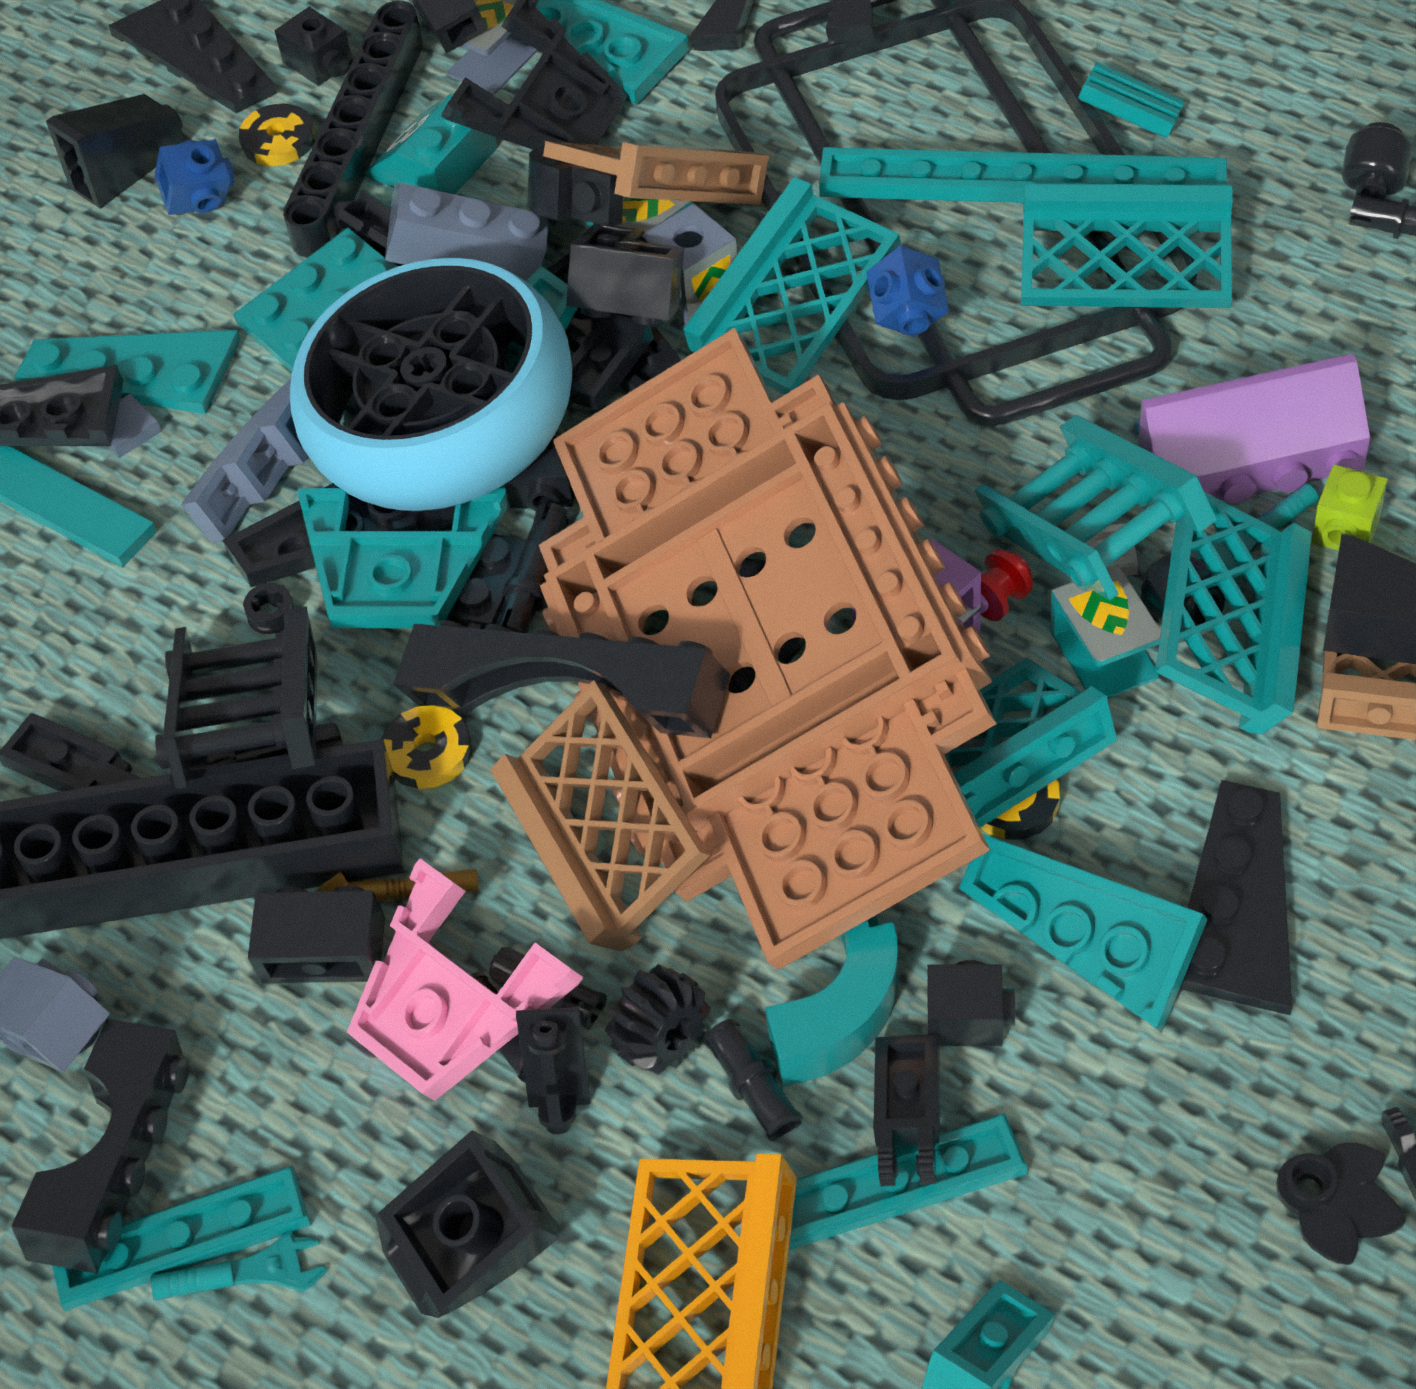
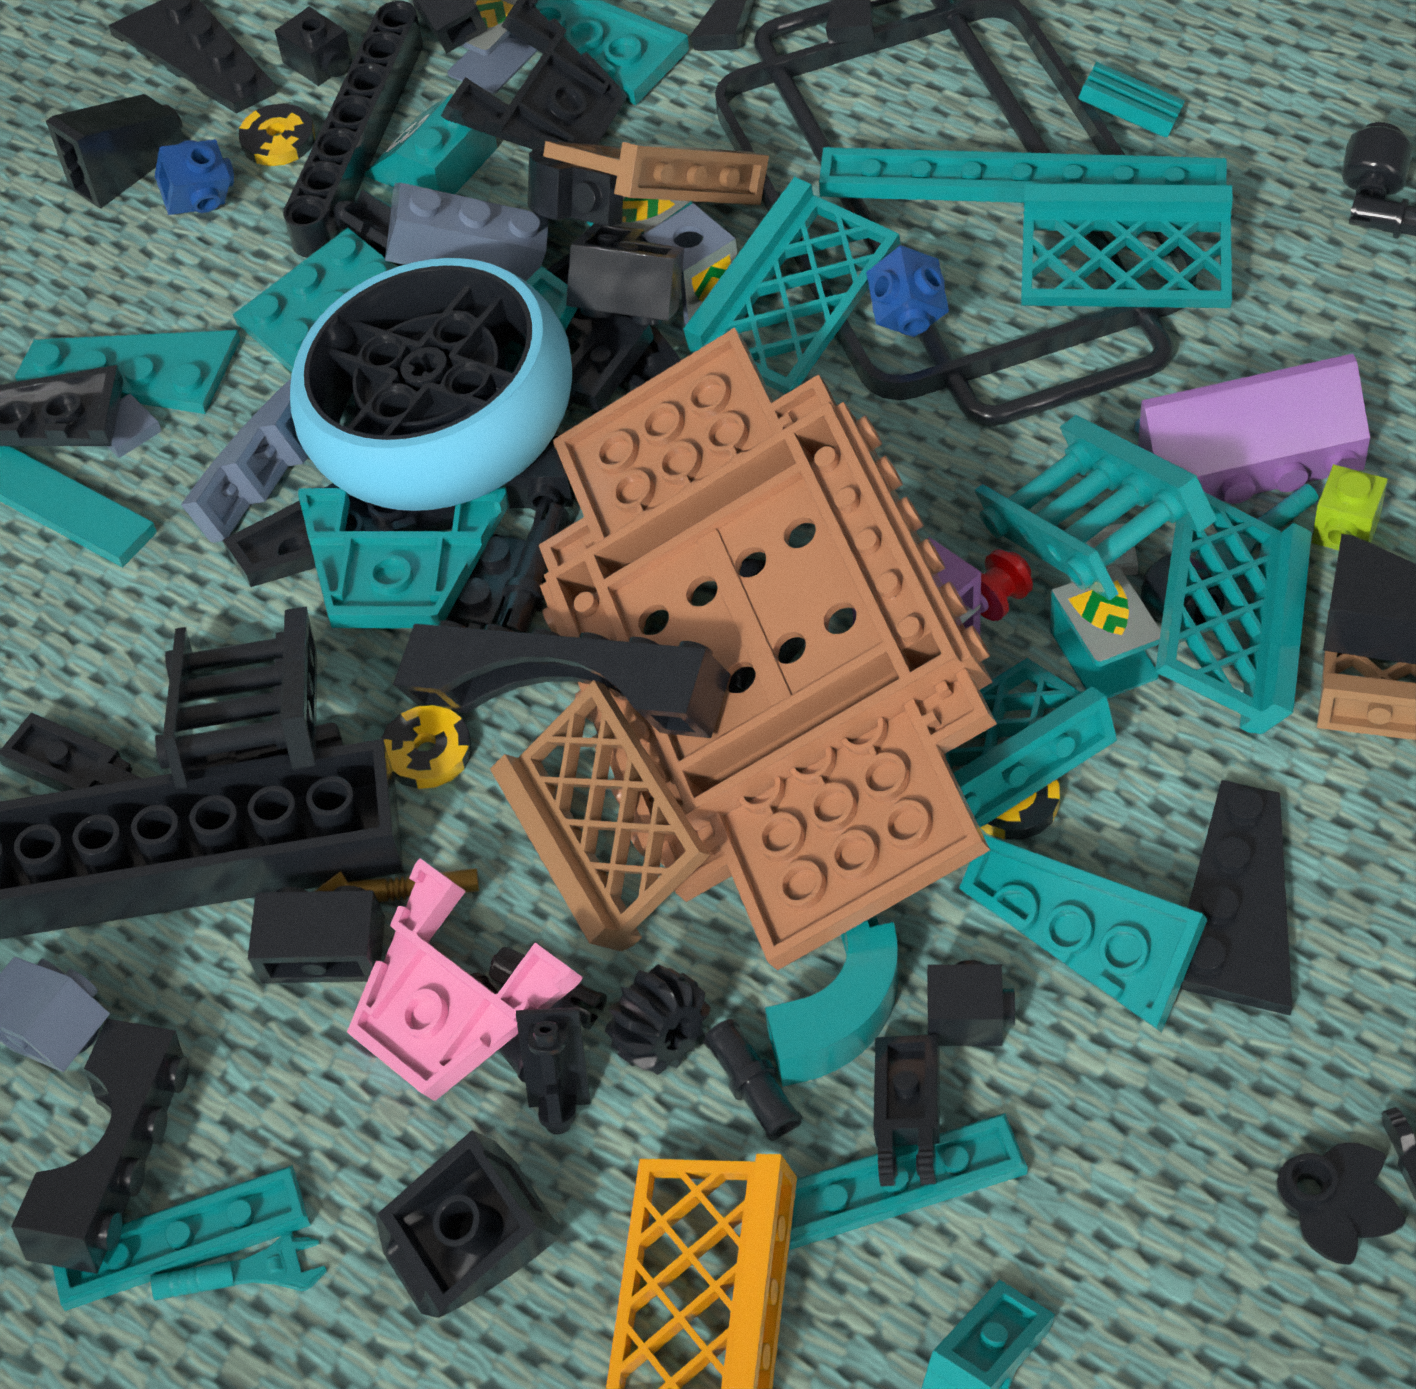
(265, 593): black bush -> none

